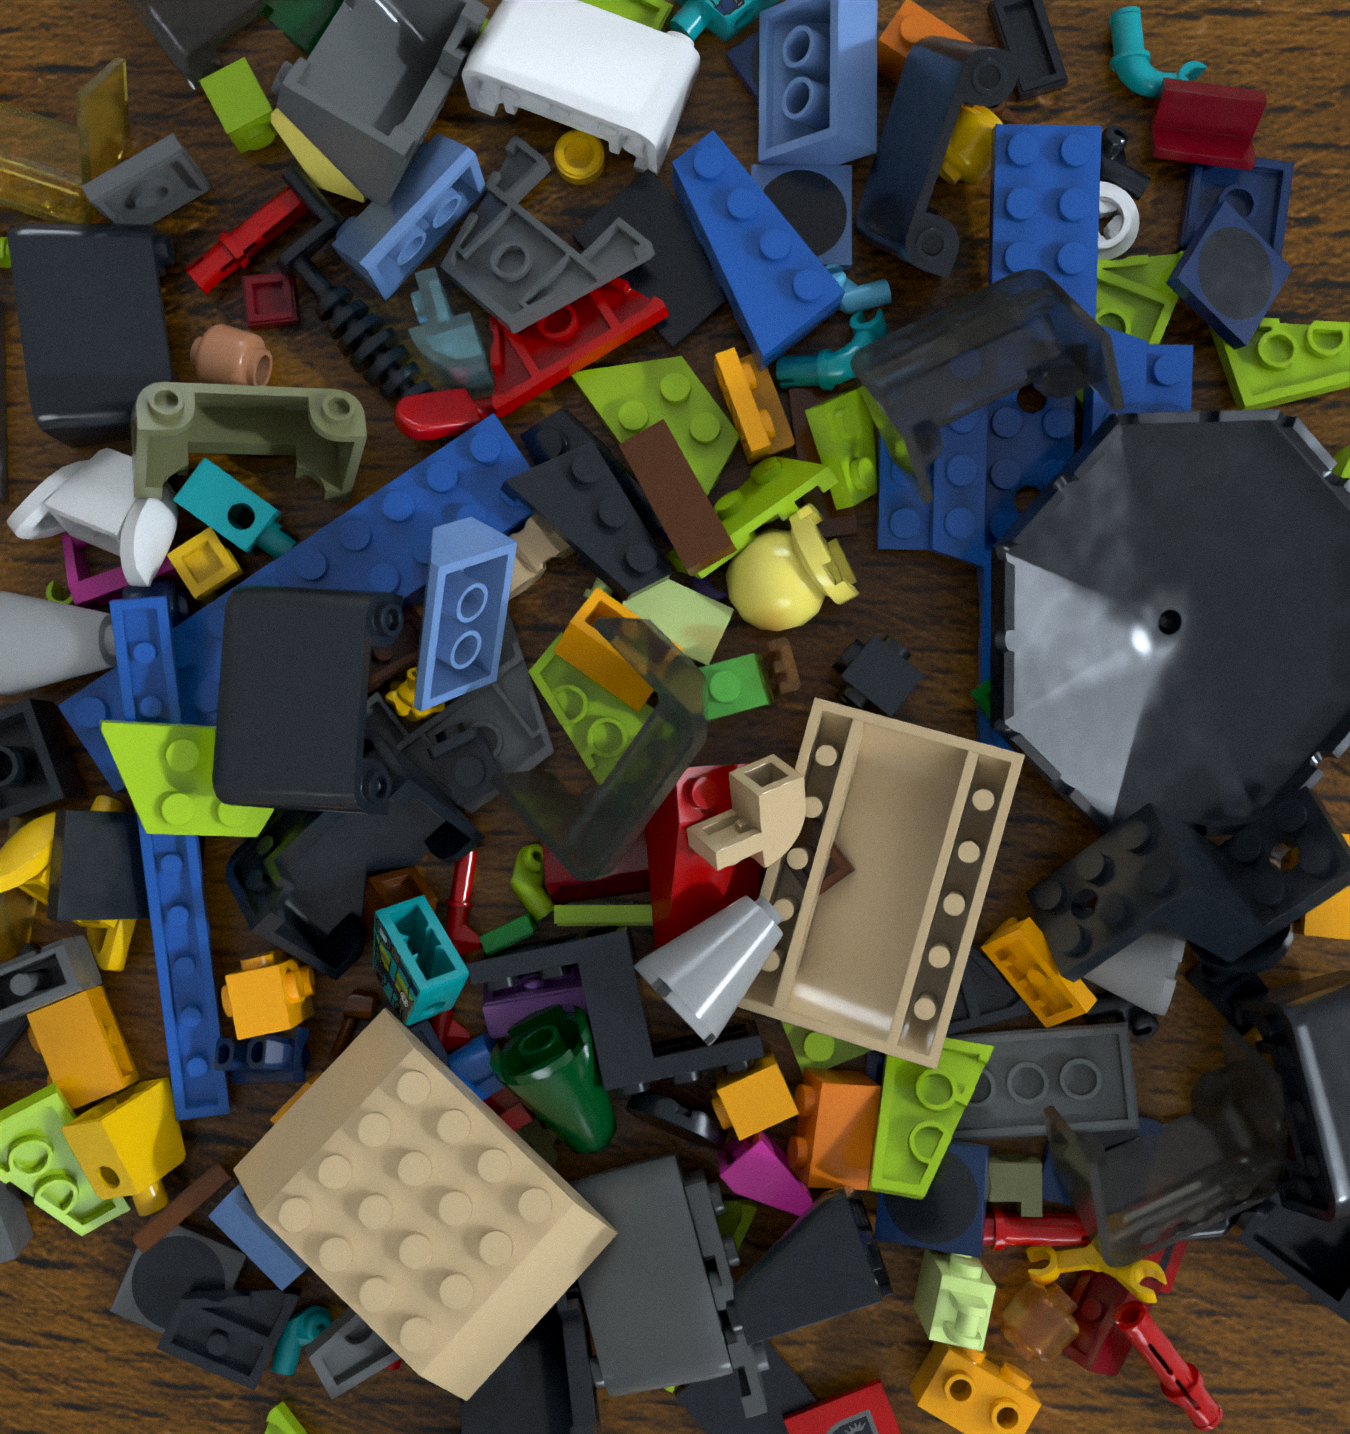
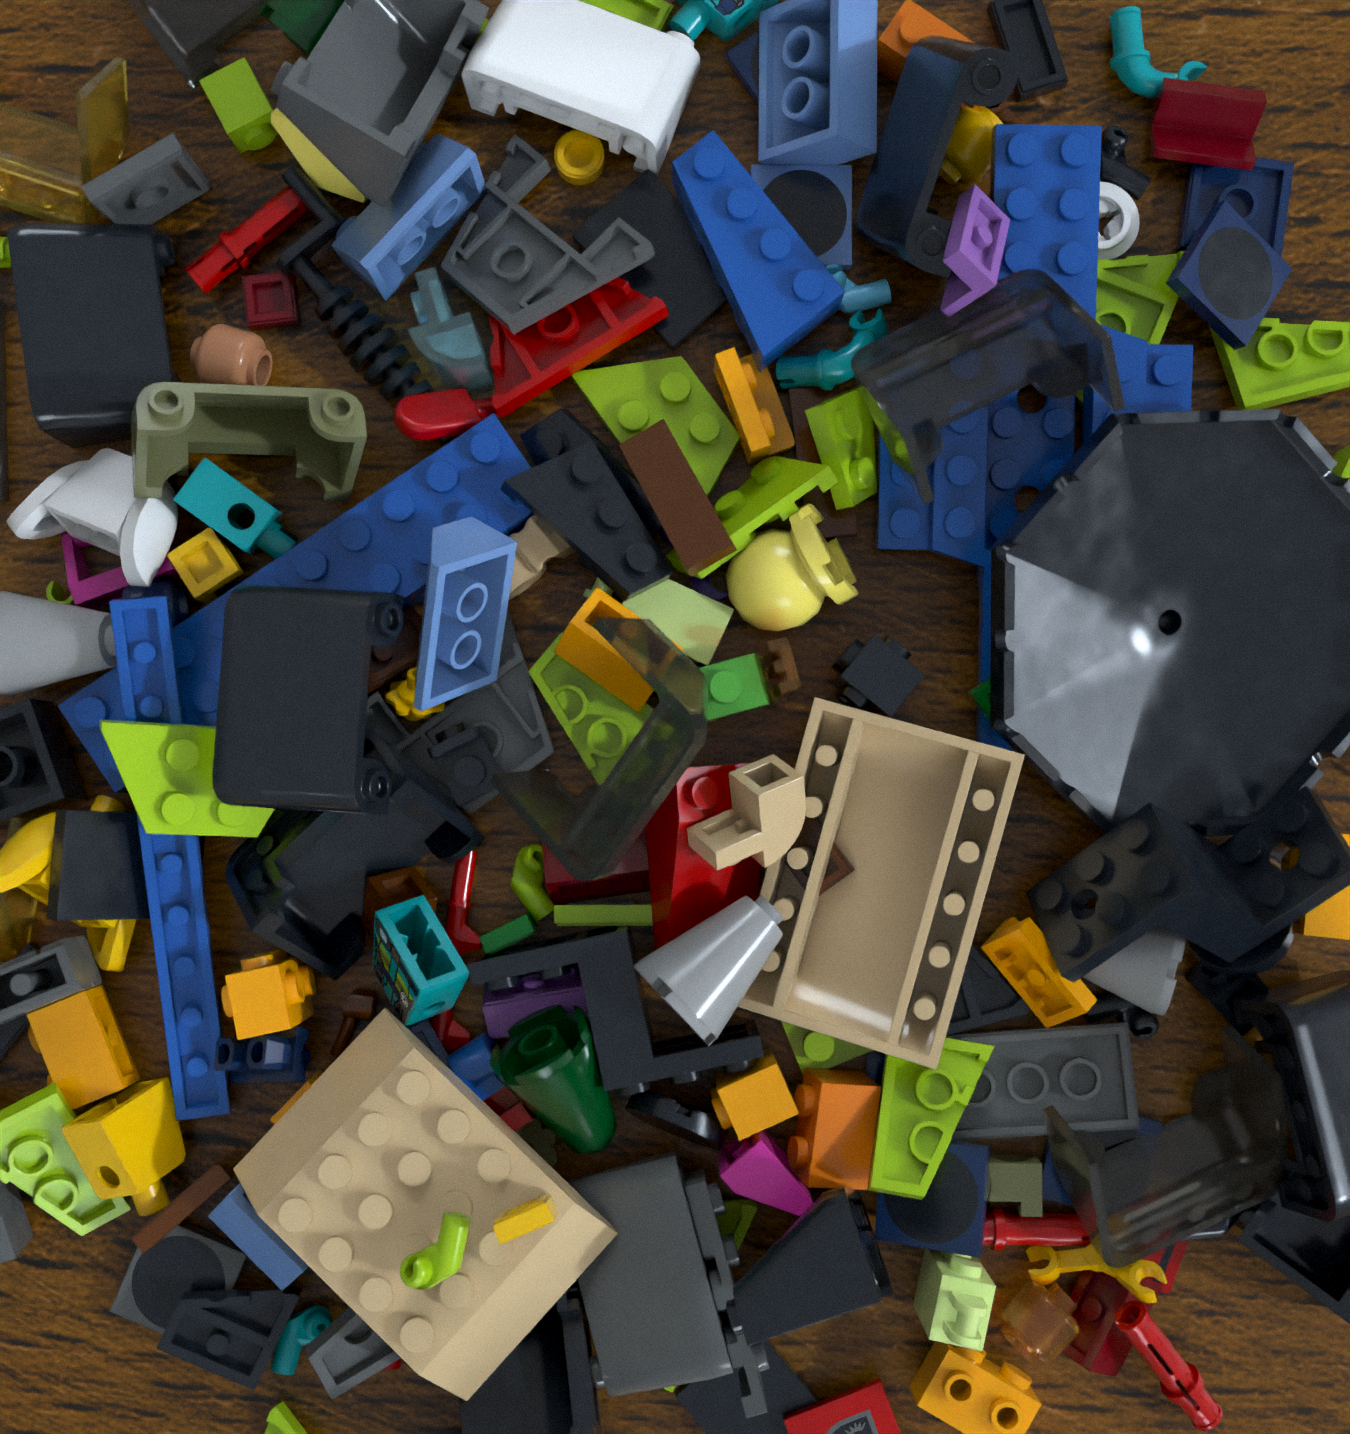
(440, 1259): none -> lime arm
(525, 1218): none -> yellow tile
(973, 249): none -> medium lavender panel

